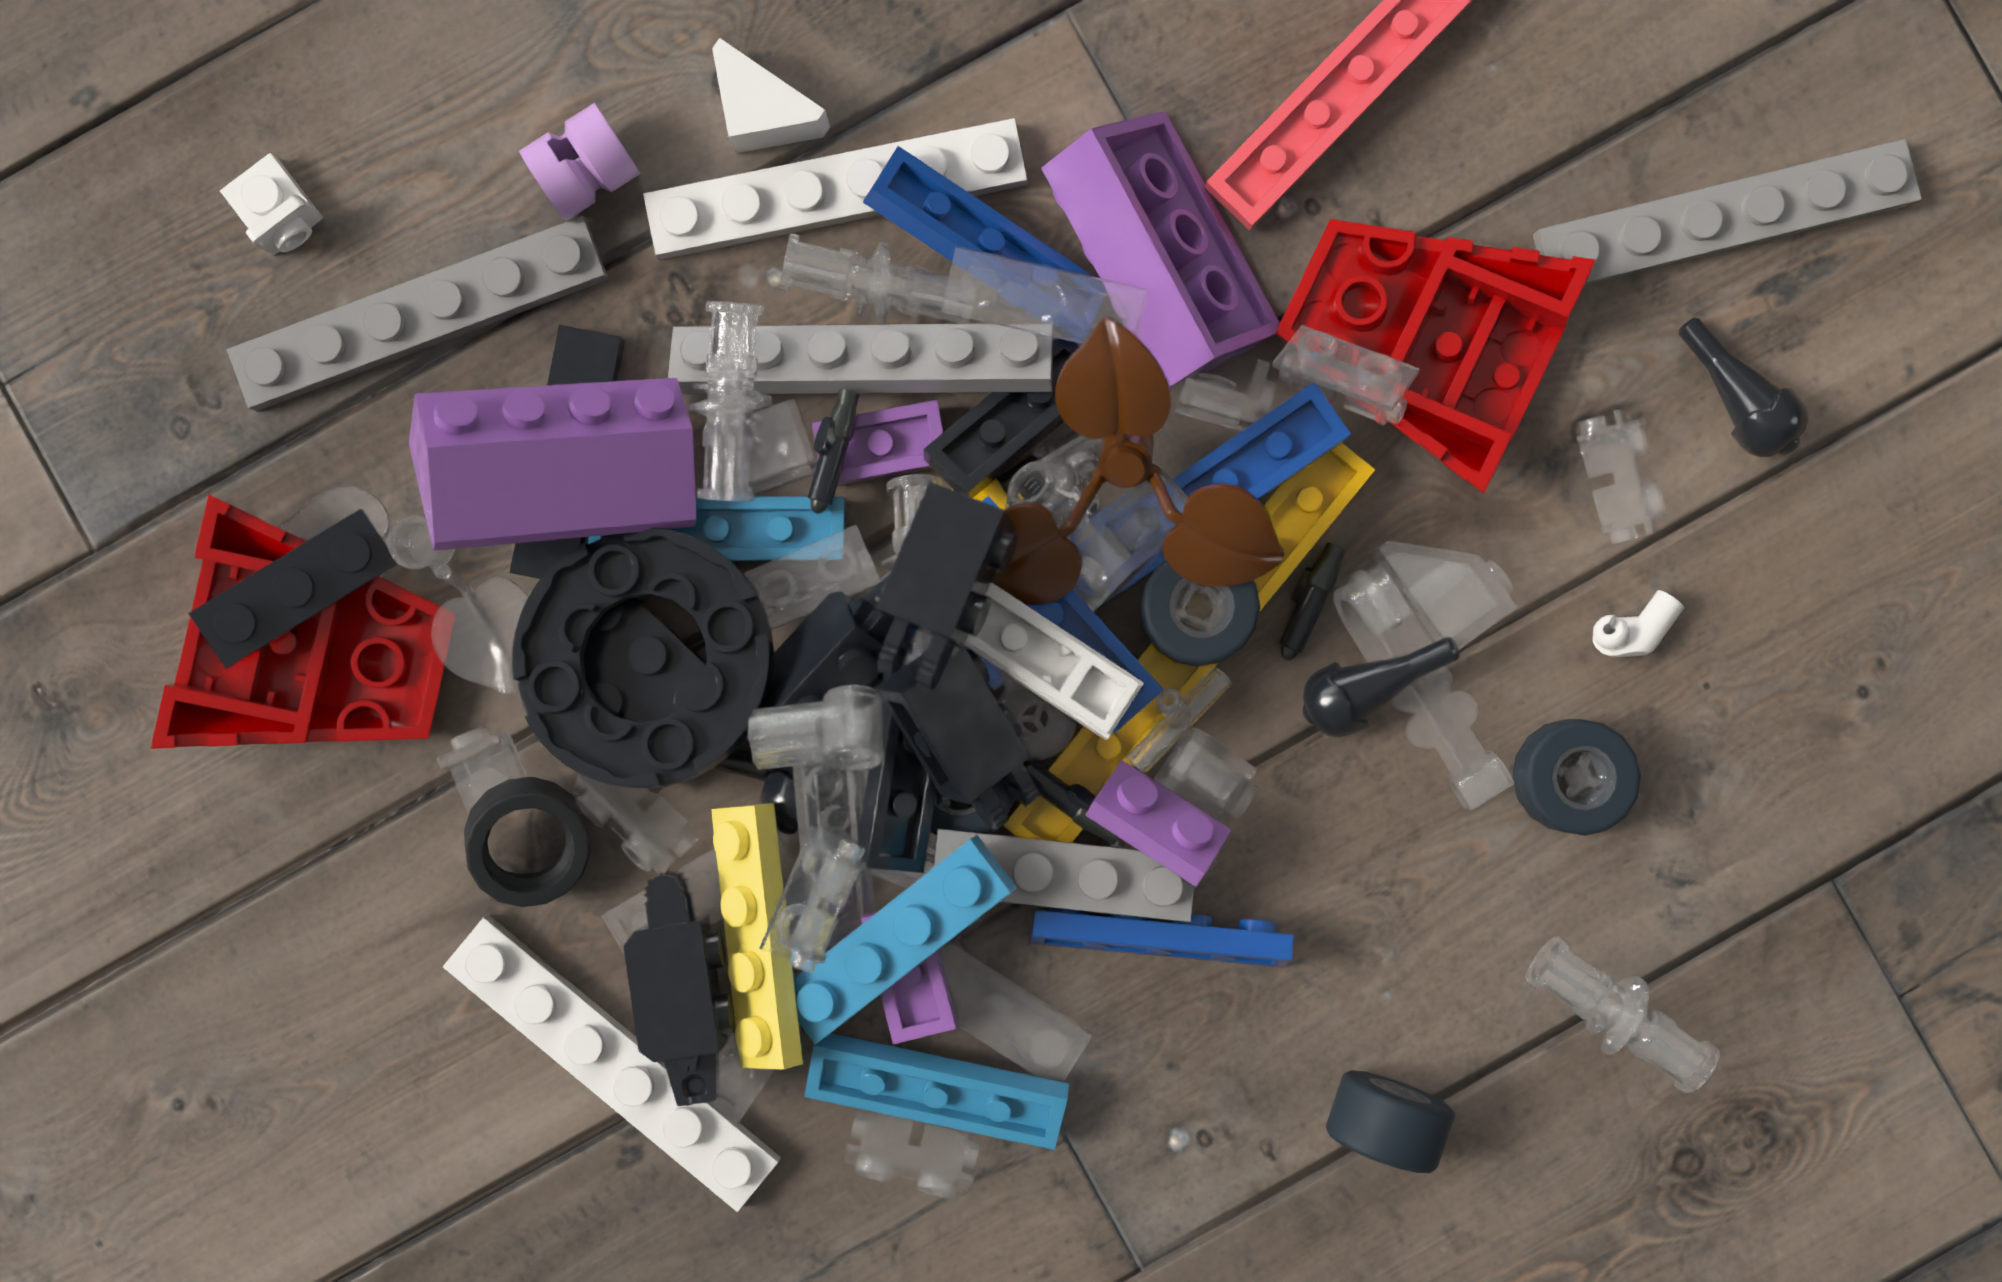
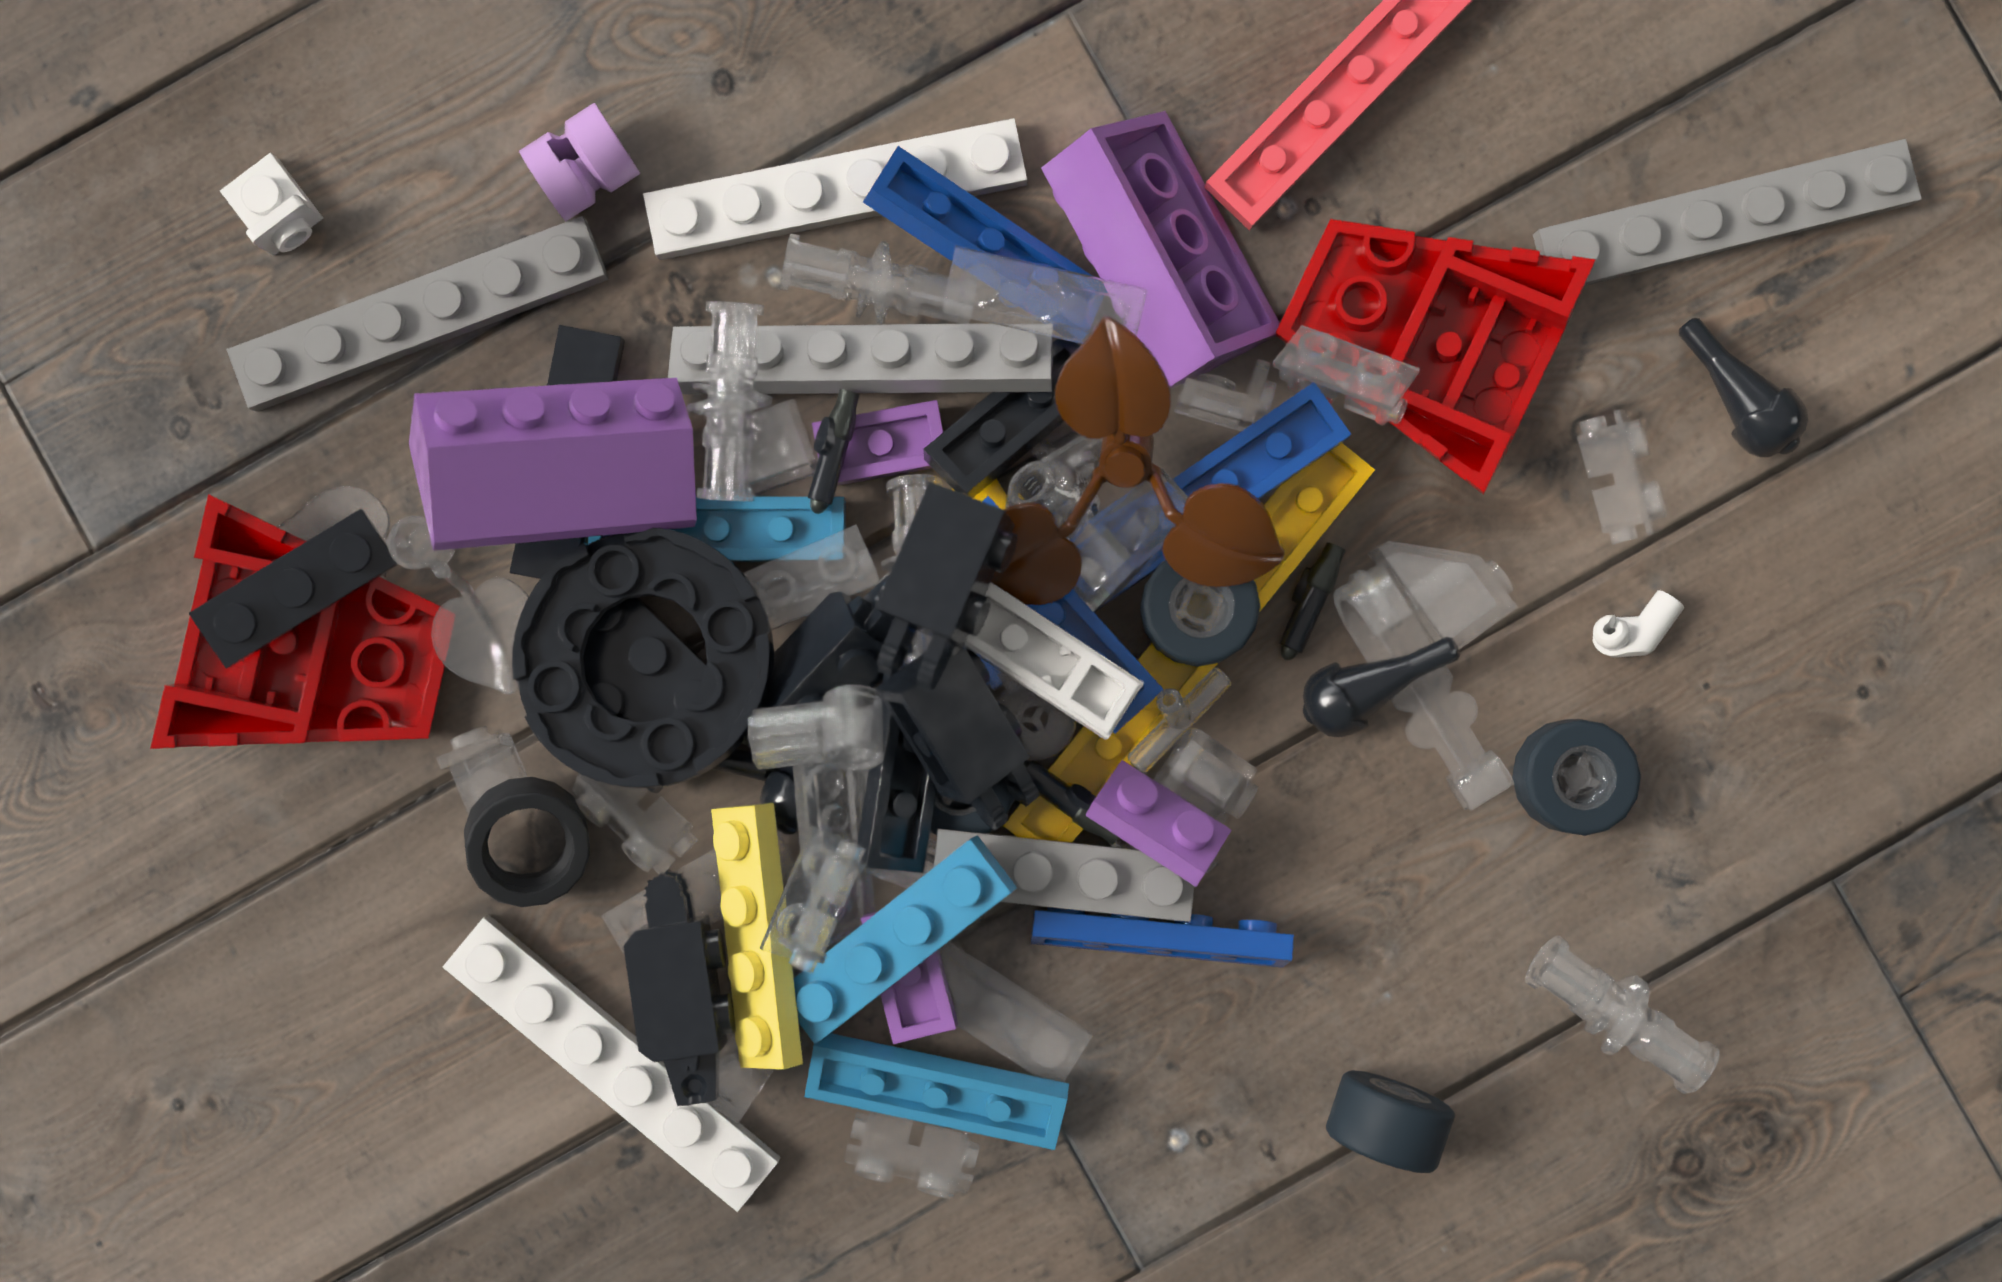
(760, 106): white slope -> none

